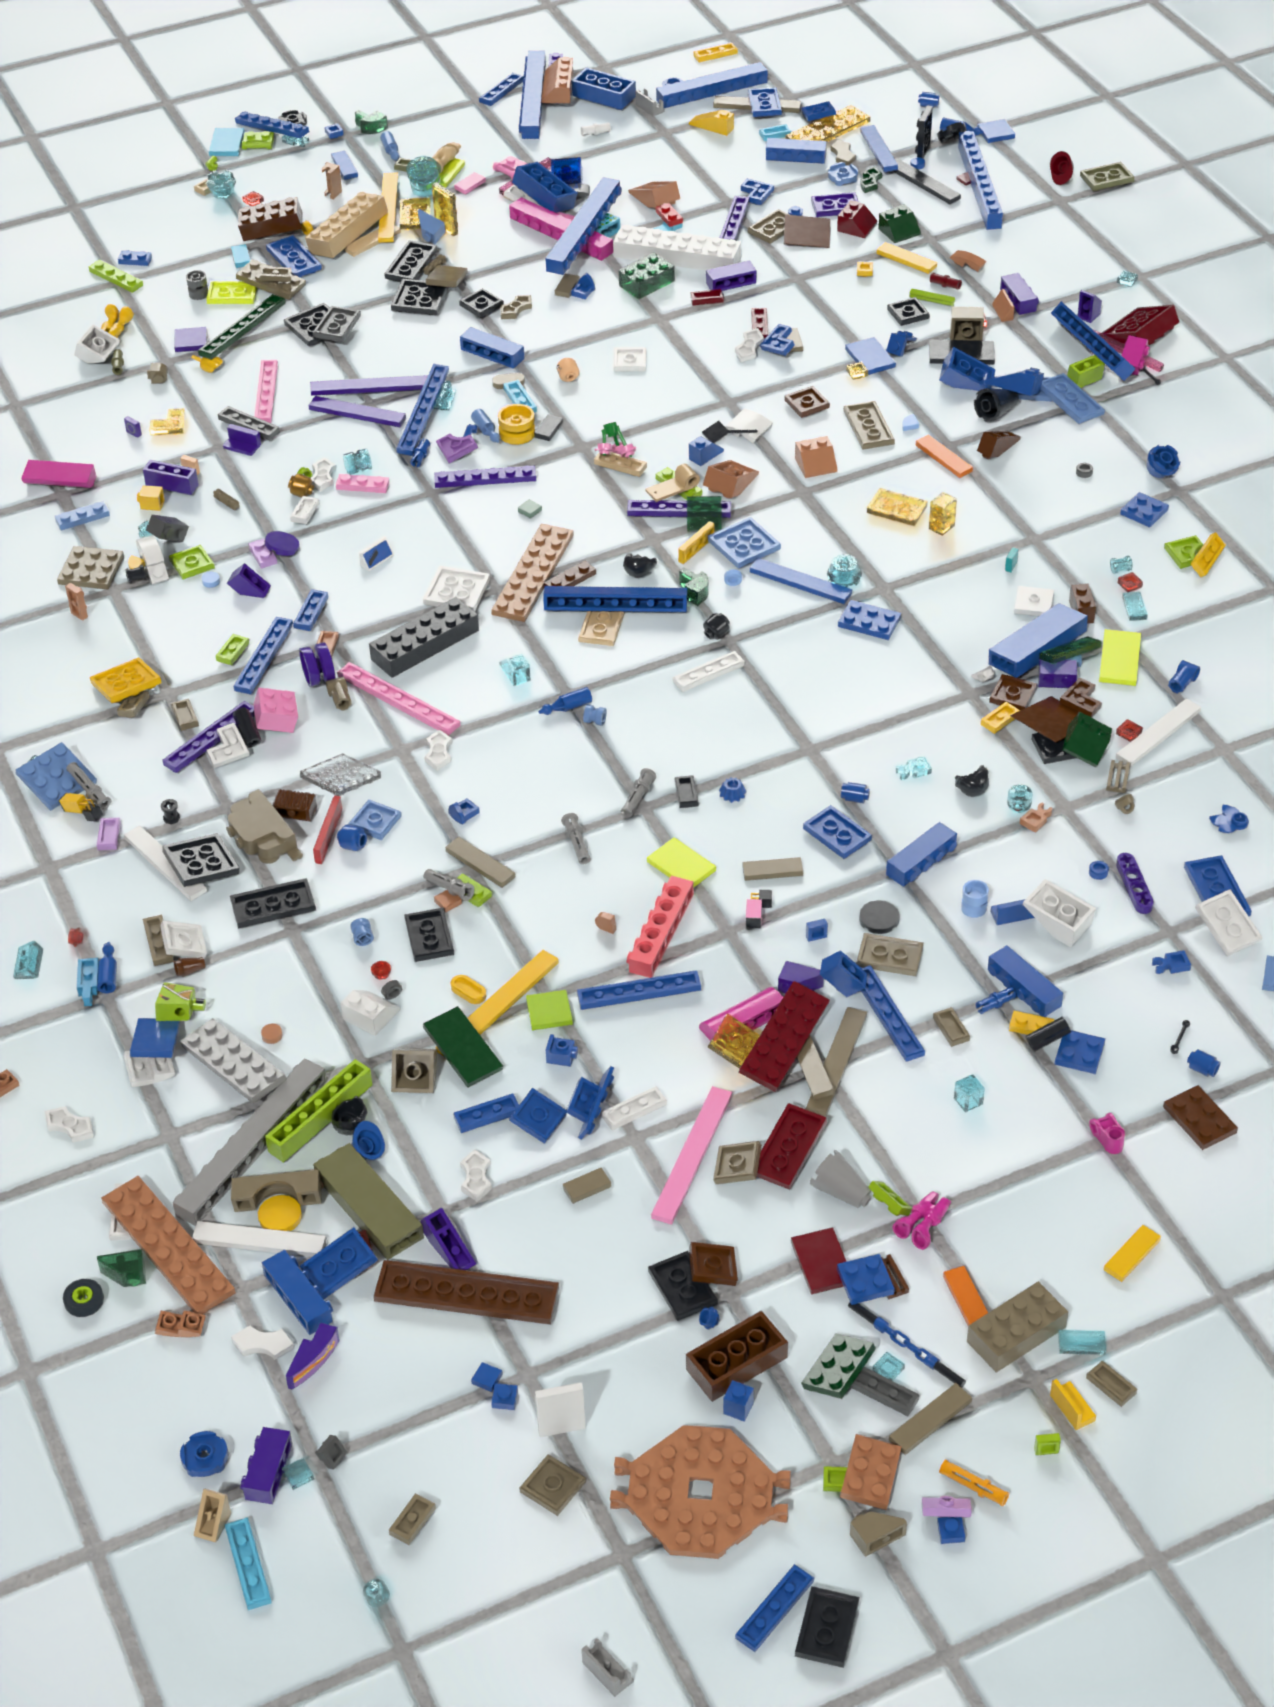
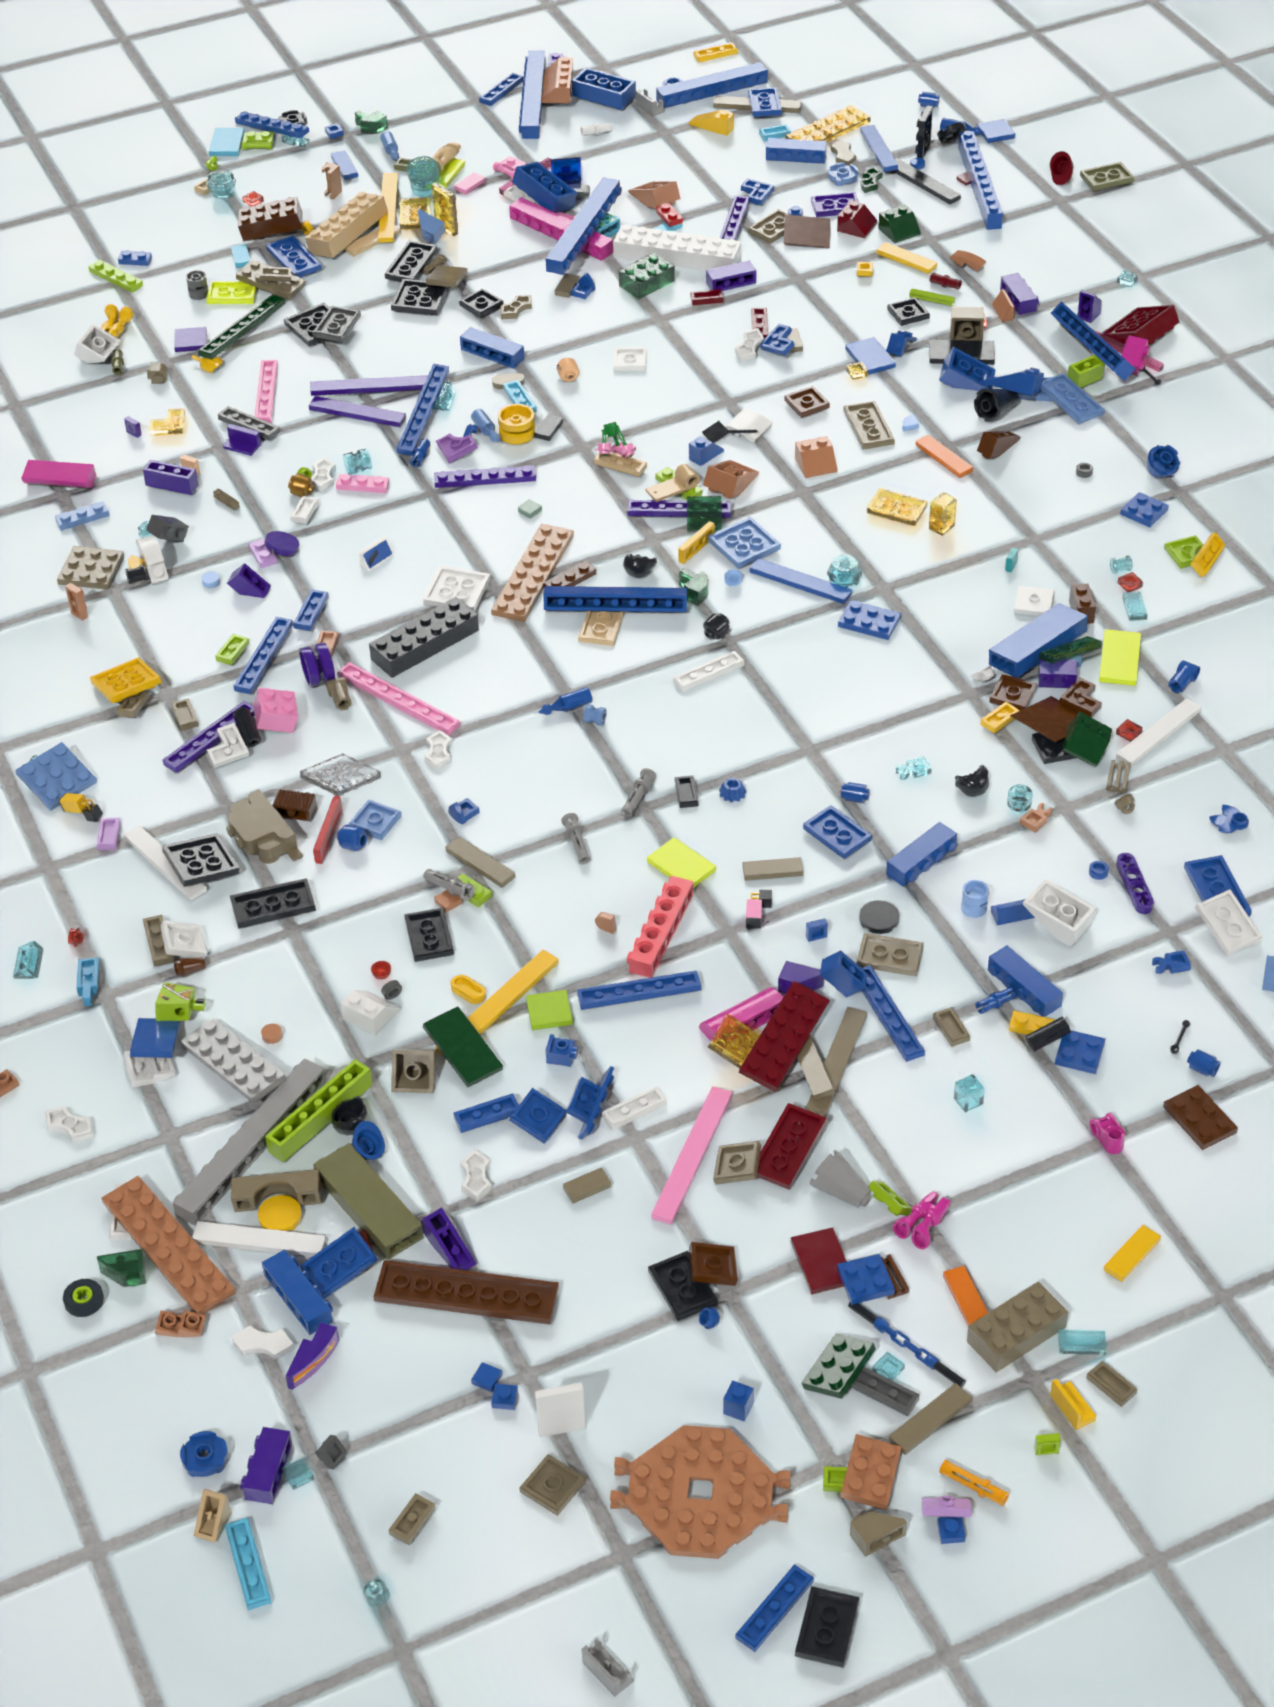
(92, 791): light grey pin -> none
(107, 970): blue wheel -> none
(151, 498): yellow brick -> none
(172, 810): black bush -> none
(191, 561): lime tile -> none
(362, 931): medium blue wheel -> none
(516, 669): clear light blue slope -> none
(736, 1355): reddish brown brick -> none
(818, 111): blue tile -> none

